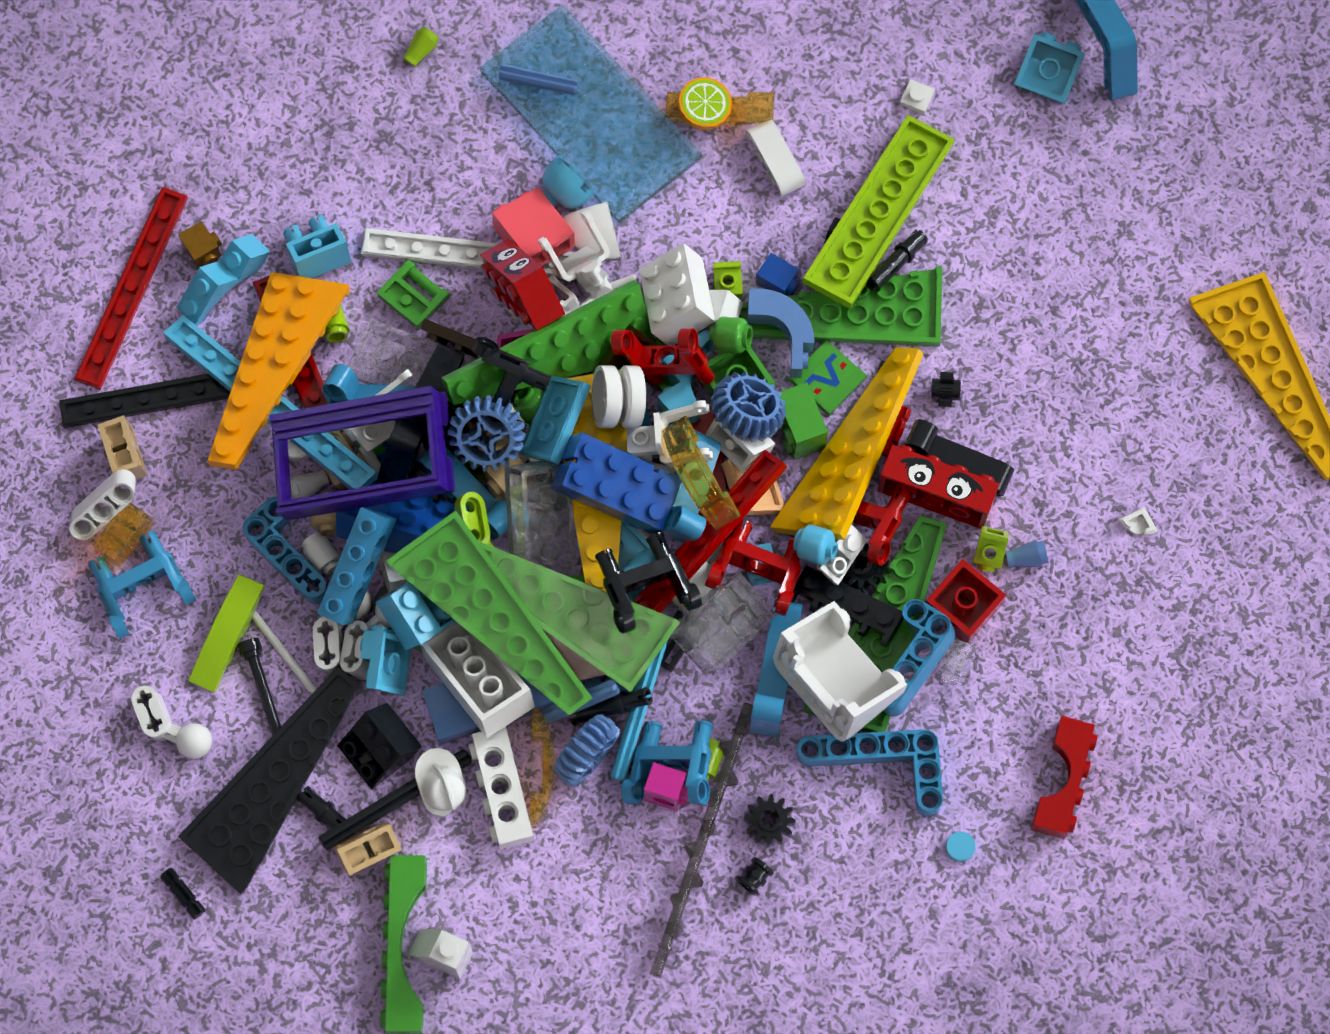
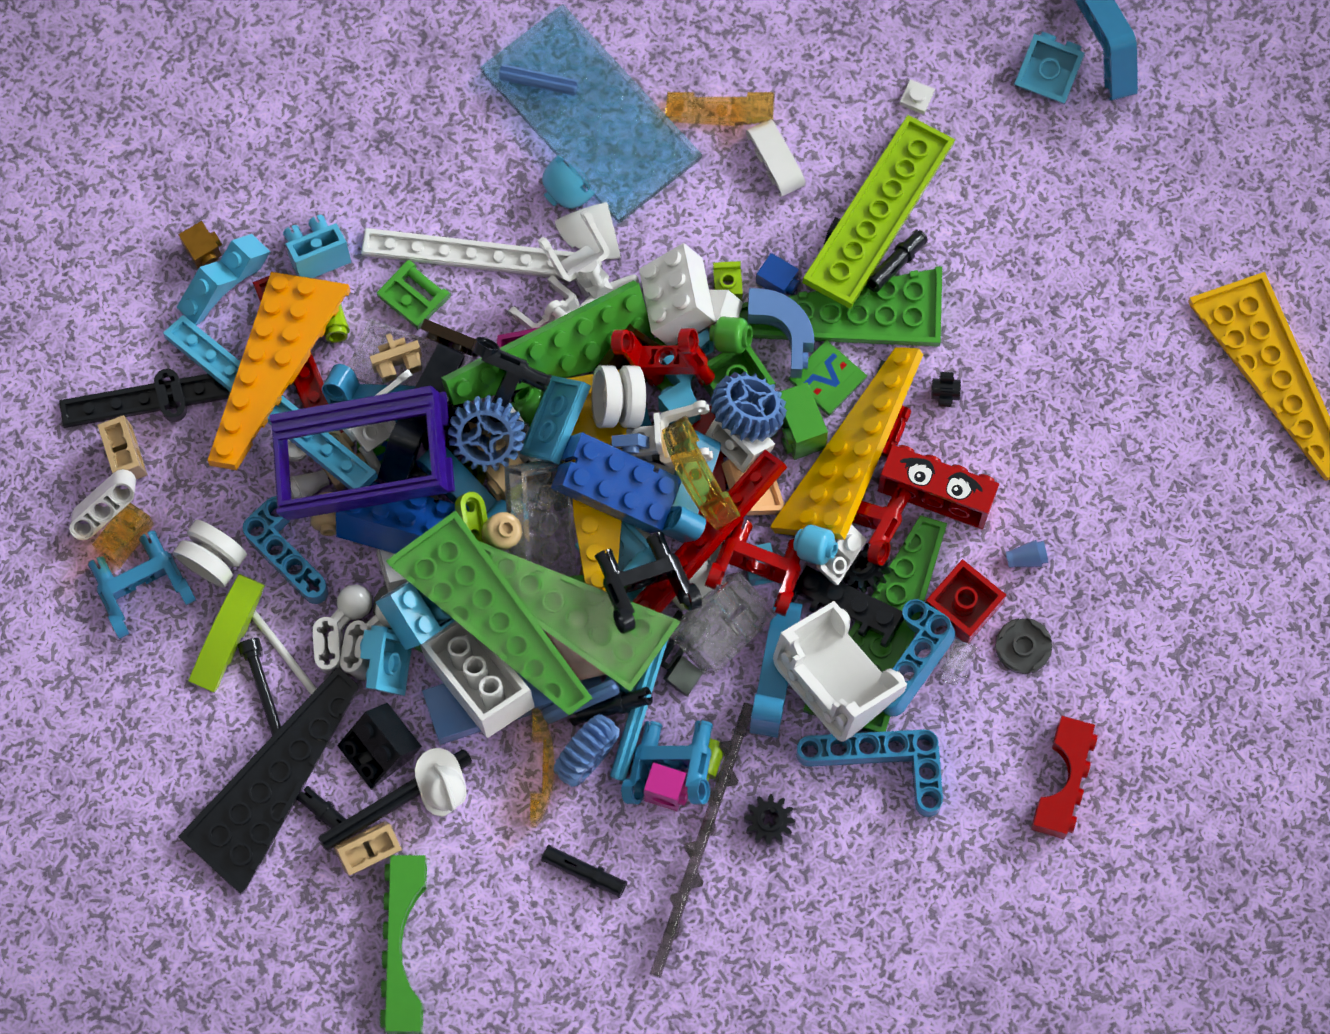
(131, 288): red tile -> none
(176, 394): none -> black beam
(182, 893): black axle -> none
(191, 740): white beam -> none
(209, 553): none -> white wheel
(320, 553): white brick -> none
(356, 566): dark azure brick -> none
(394, 354): none -> tan hips
(421, 45): lime cone -> none
(441, 951): white slope -> none
(502, 531): none -> tan head
(519, 829): white brick -> none
(521, 284): red brick -> none
(530, 219): coral brick -> none
(595, 876): none -> black pin
(630, 442): none -> medium blue plate
(683, 675): none -> pearl dark grey tile
(704, 103): tile -> none
(754, 876): black bush -> none
(925, 441): black beam -> none
(960, 846): medium azure tile -> none
(992, 539): lime brick -> none
(1028, 652): none -> dark grey tile
(1139, 523): white tile -> none

